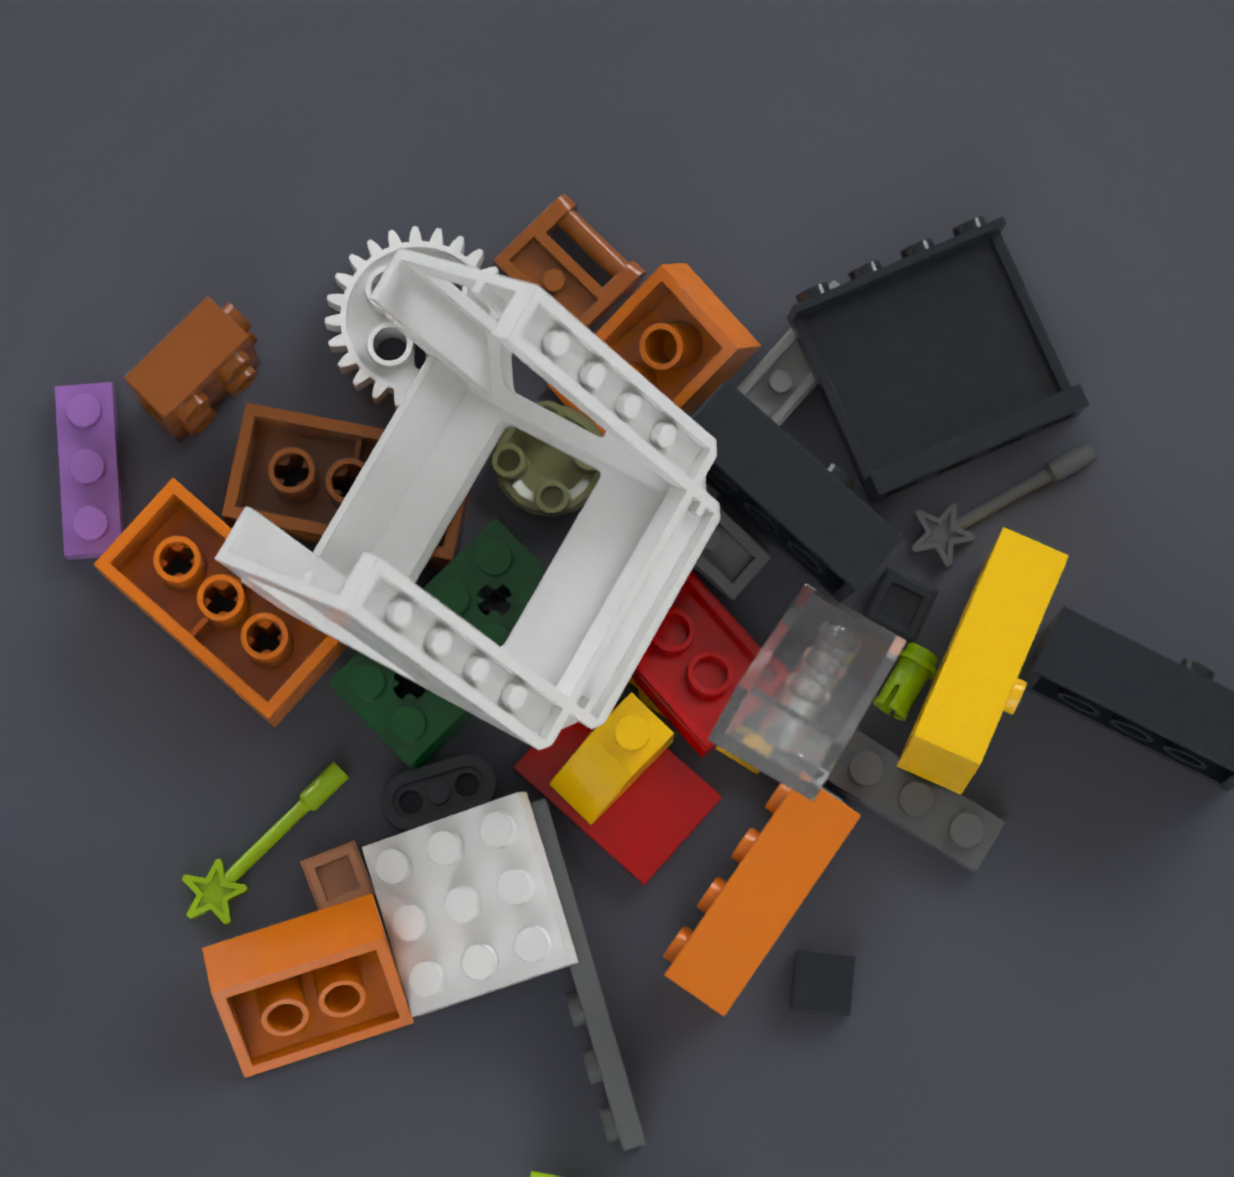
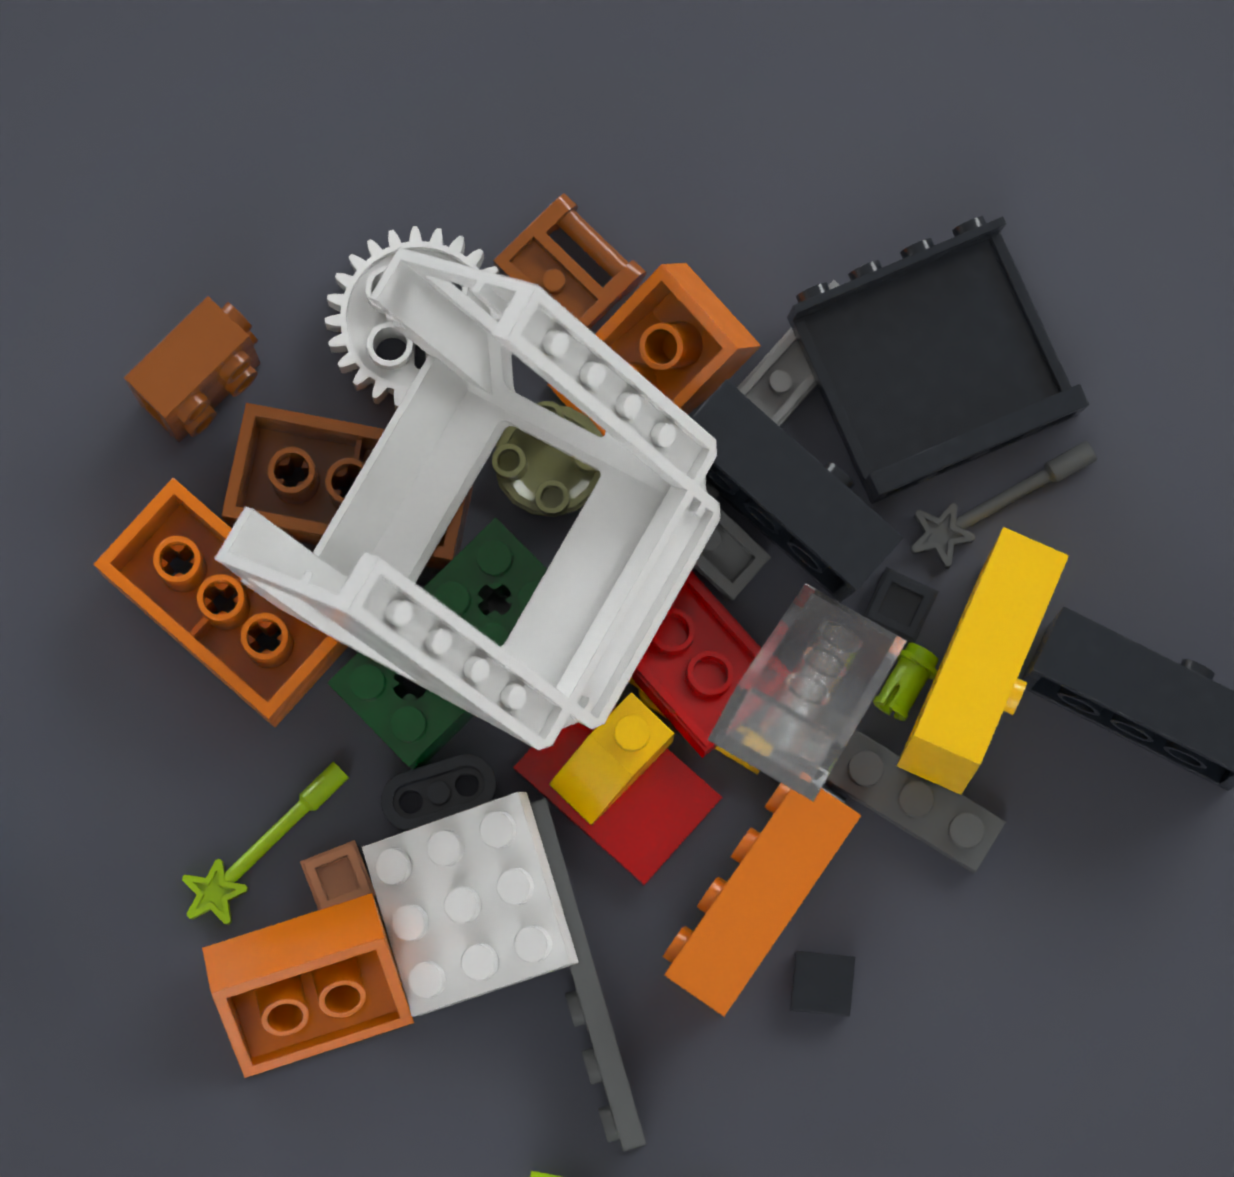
(88, 468): medium lavender plate -> none

